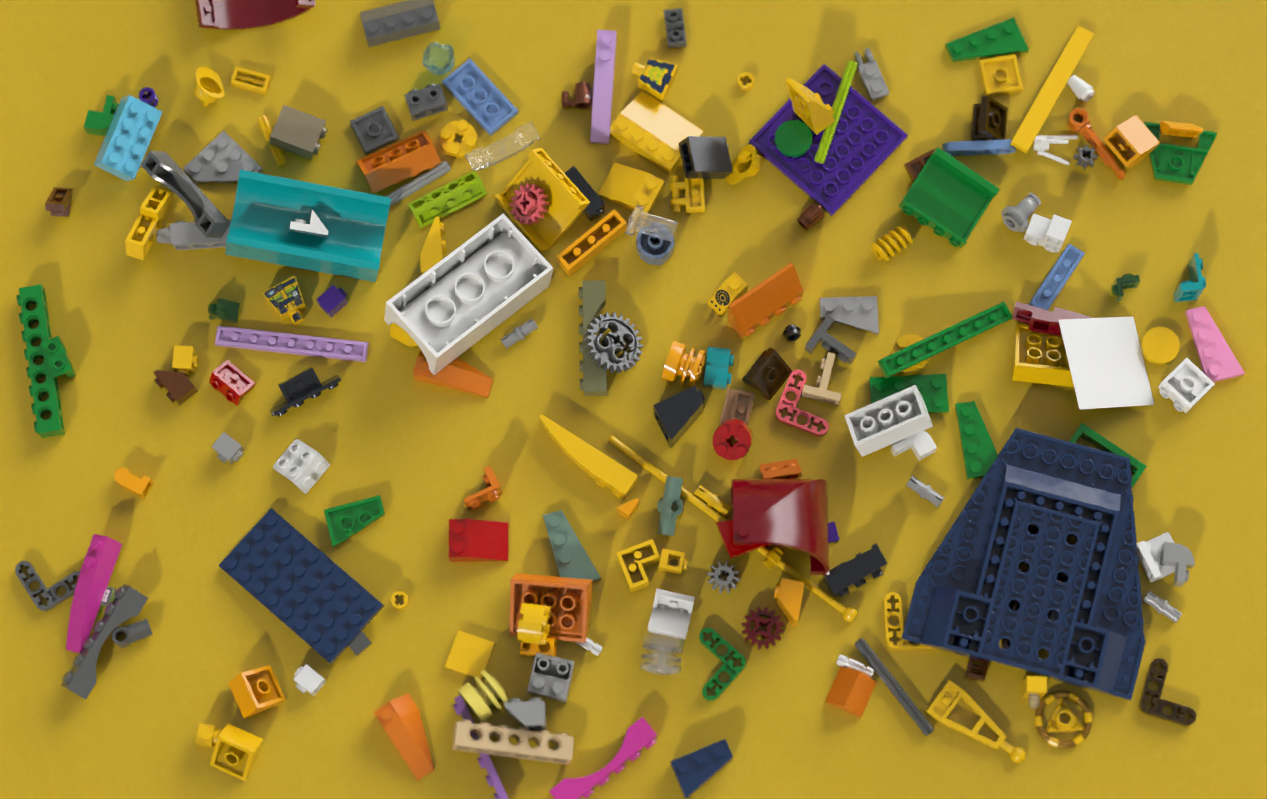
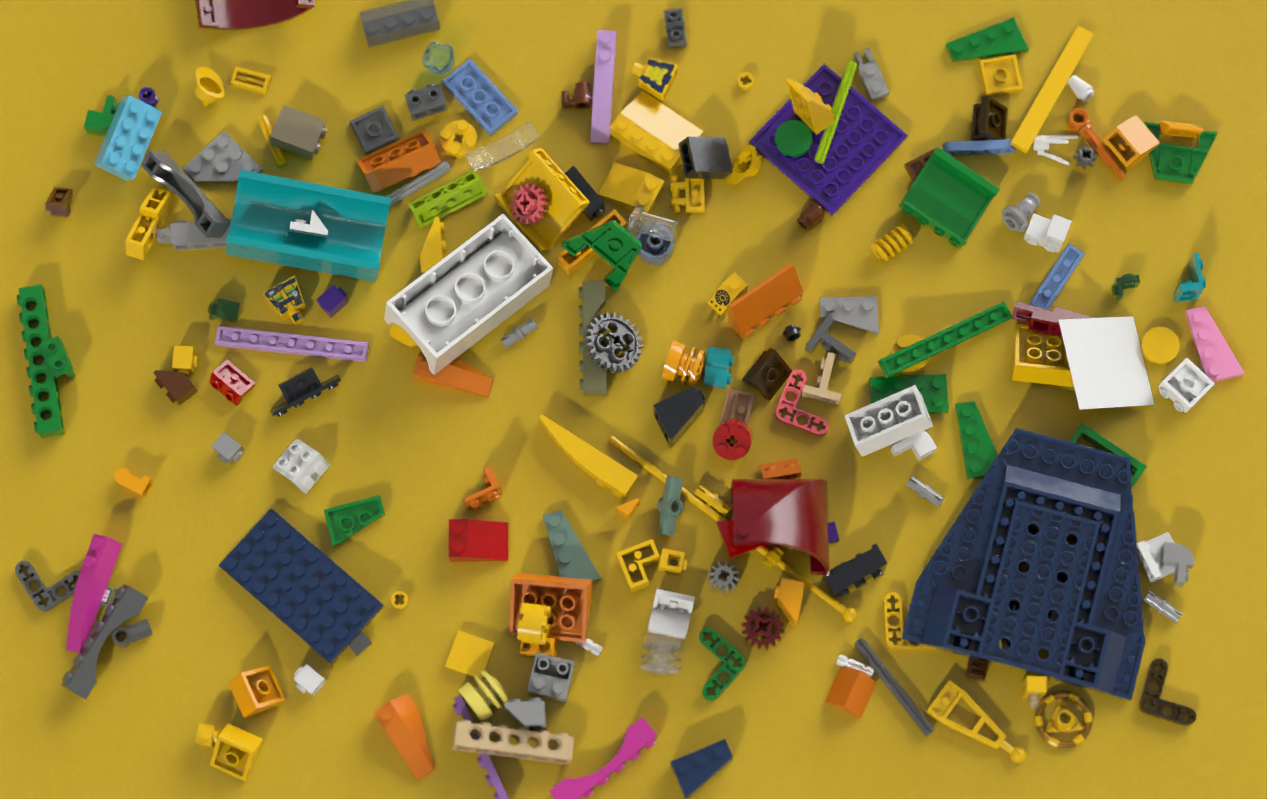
(612, 244): none -> green wing

